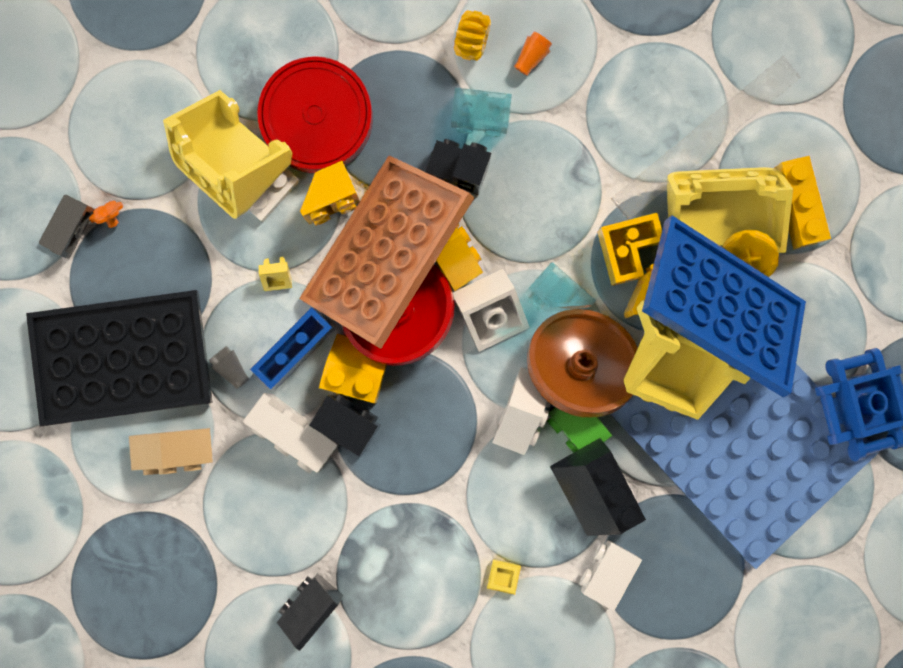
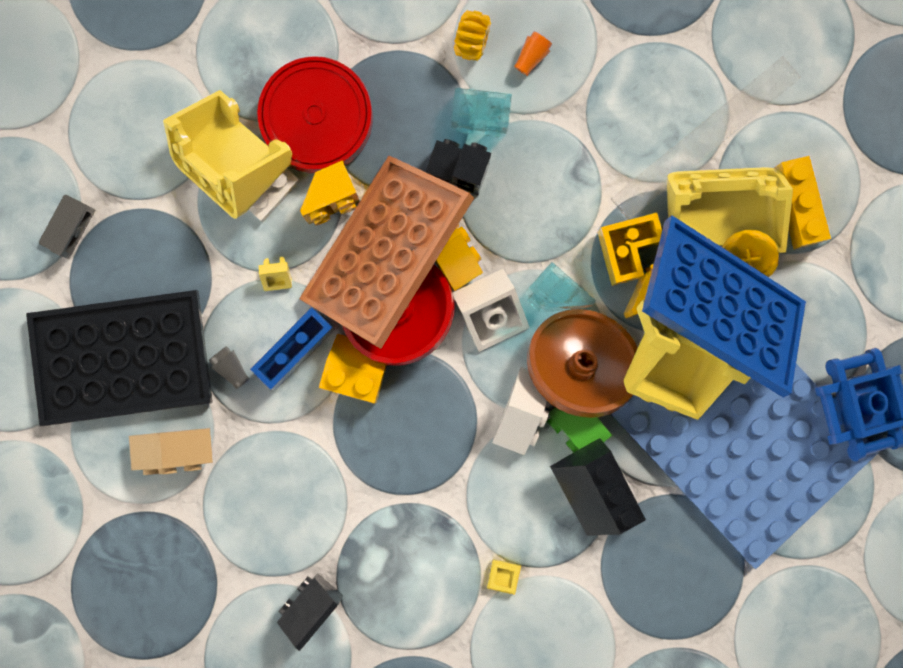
(107, 213): orange plant -> none
(290, 433): white wedge -> none
(345, 424): black brick -> none
(609, 574): white brick -> none

